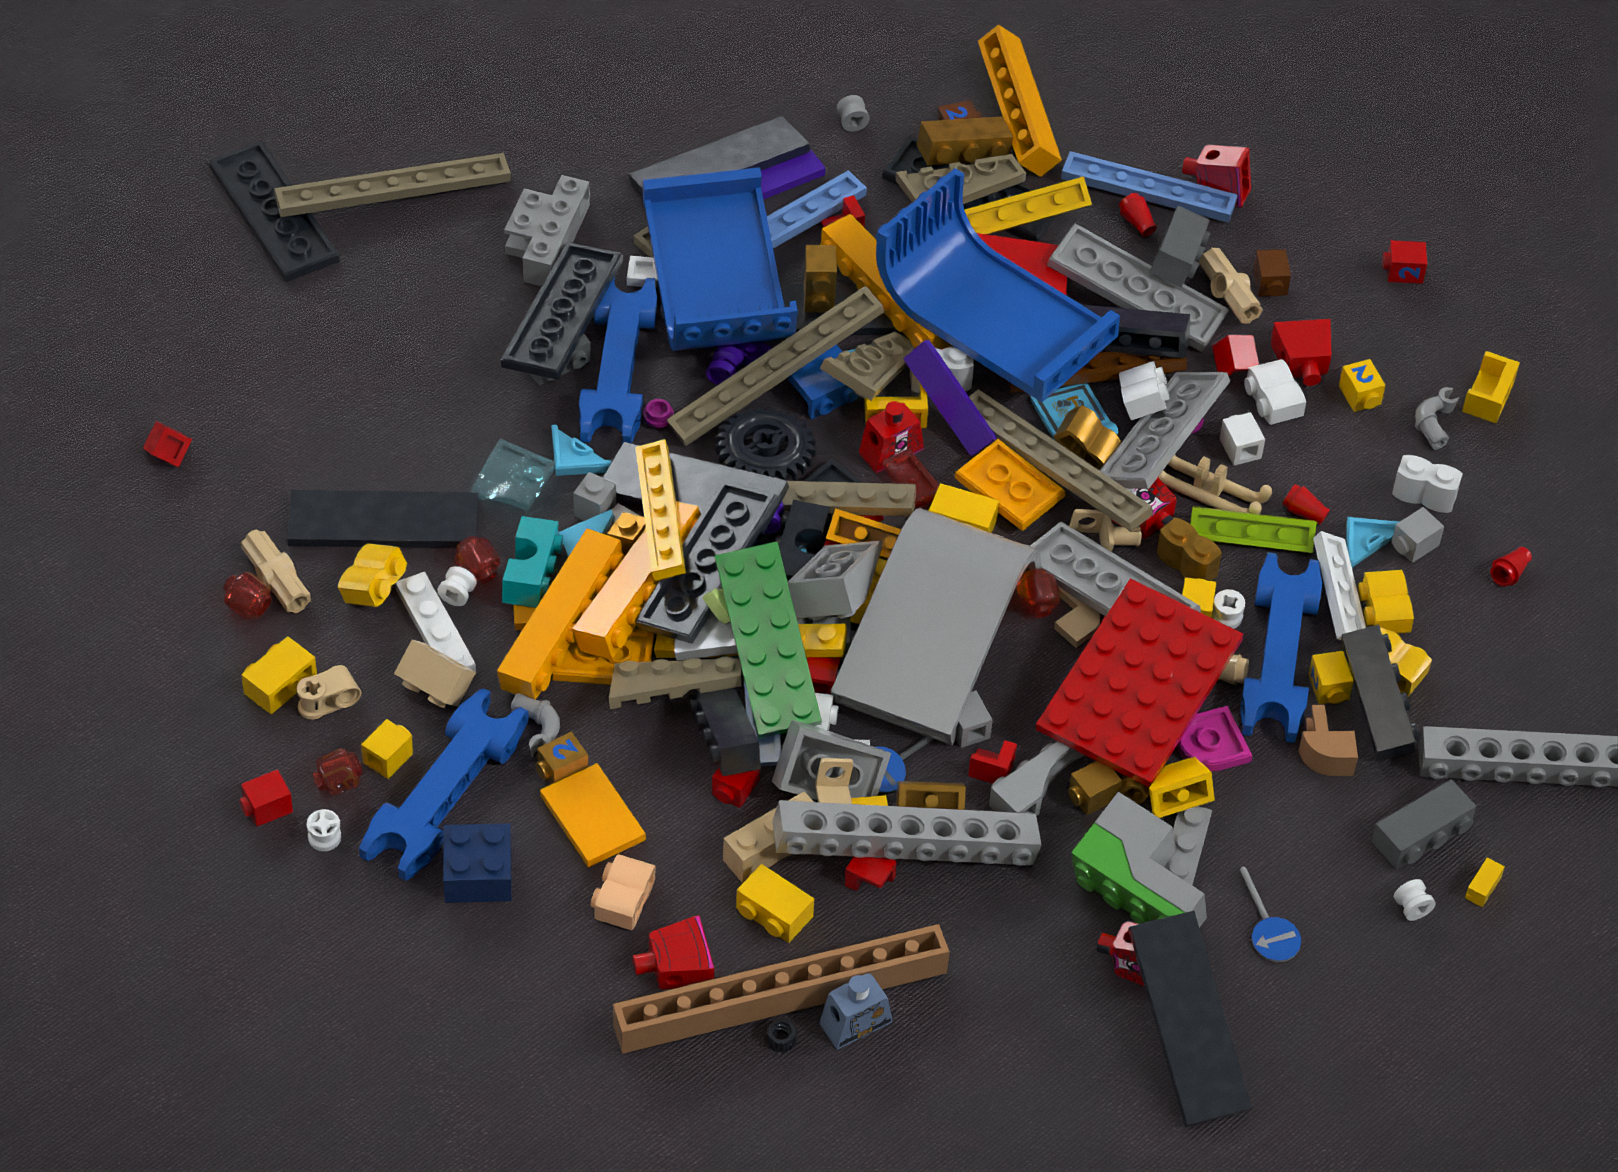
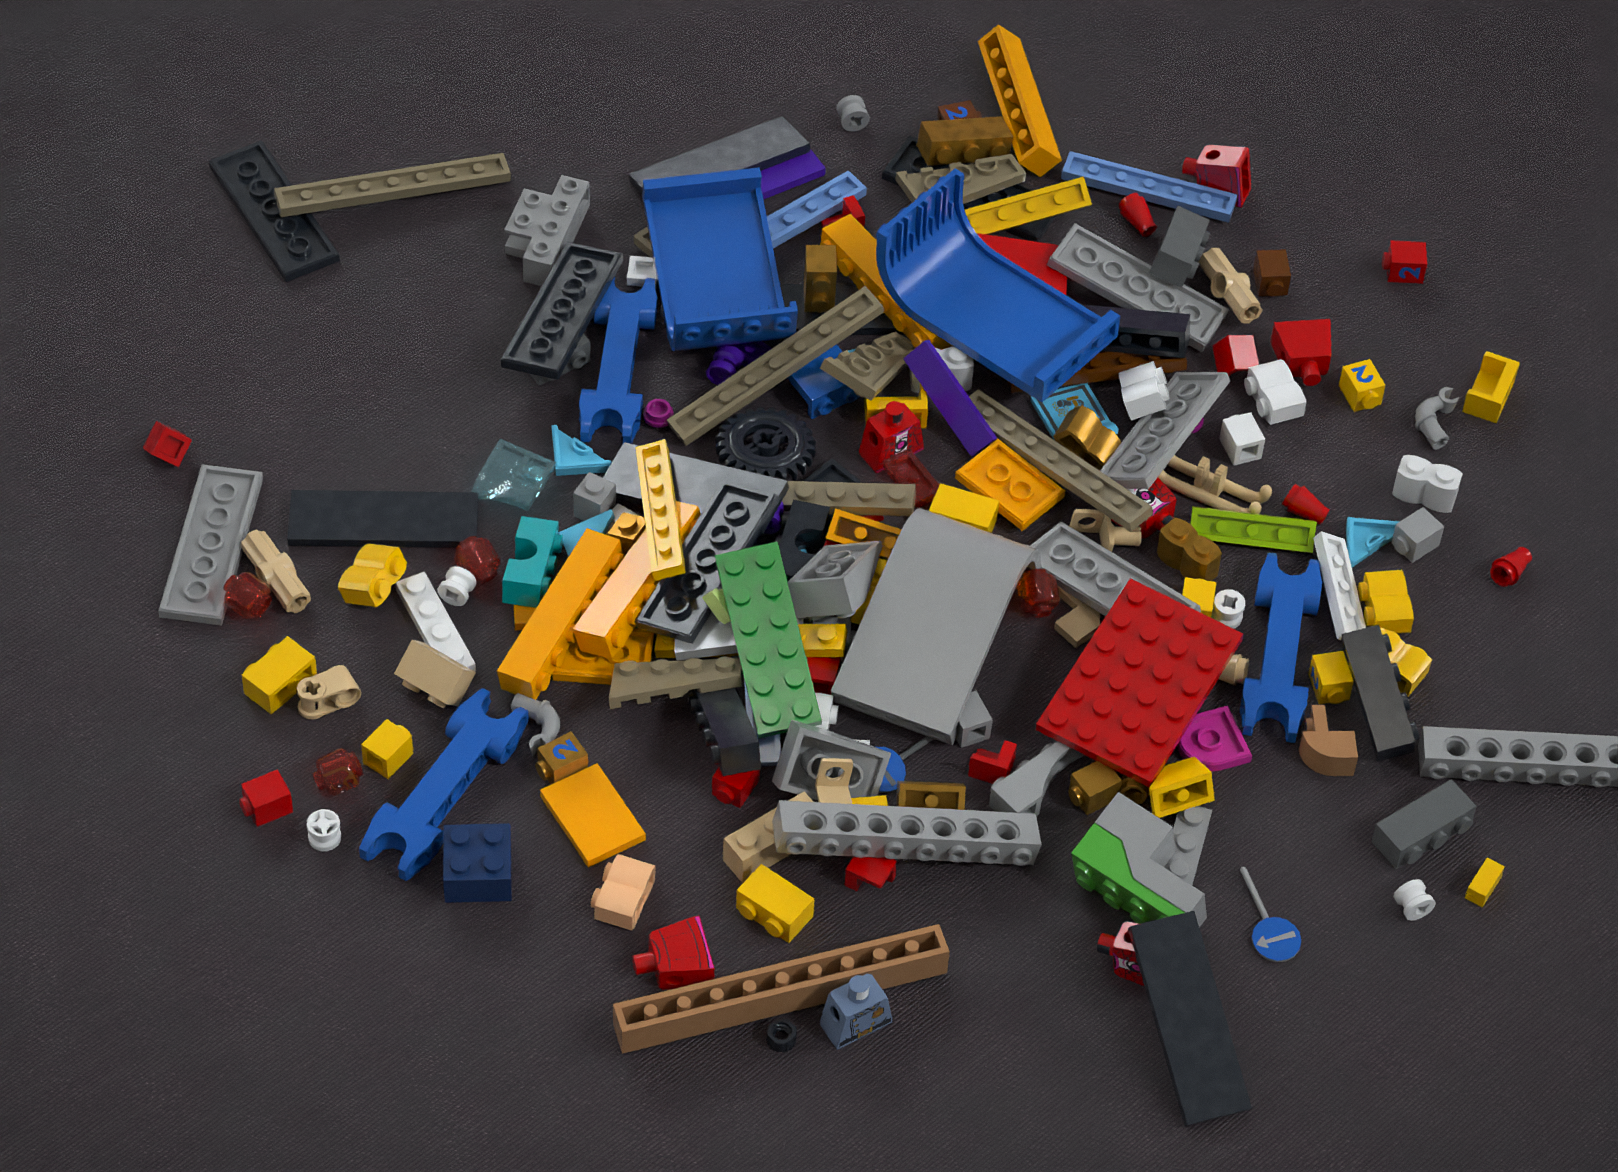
(210, 544): none -> light grey tile

